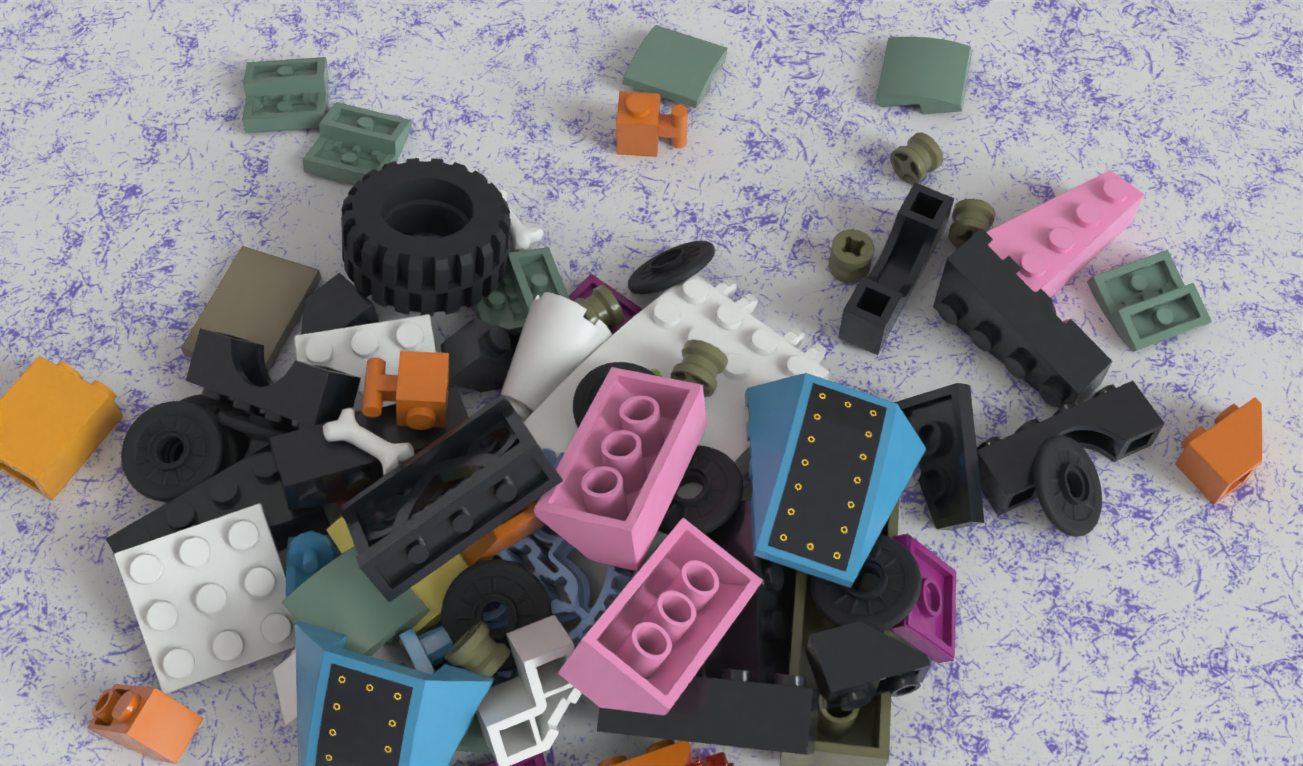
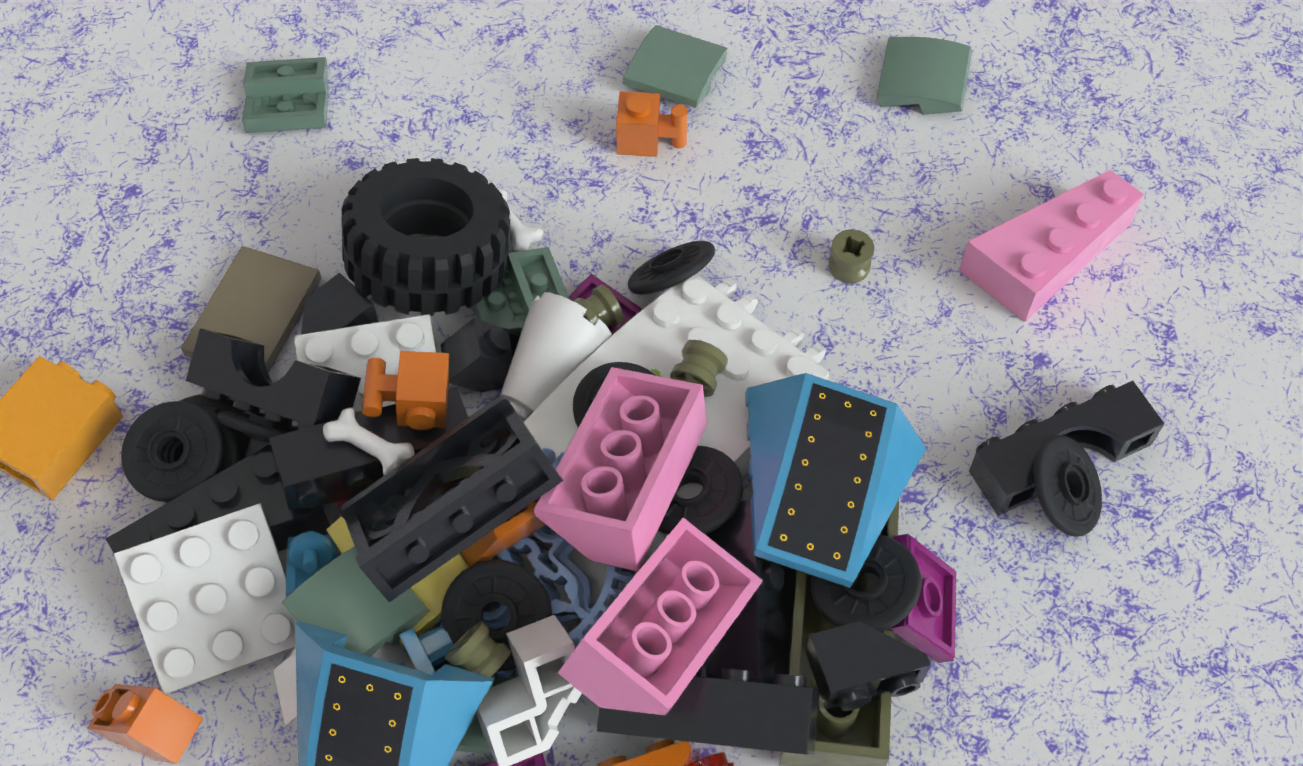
(355, 143): sand green slope -> none
(887, 288): black arch -> none
(916, 158): olive wheel -> none
(950, 461): black wing -> none
(968, 219): olive wheel -> none
(1017, 324): black wedge -> none
(1148, 301): sand green slope -> none
(1226, 453): orange slope -> none

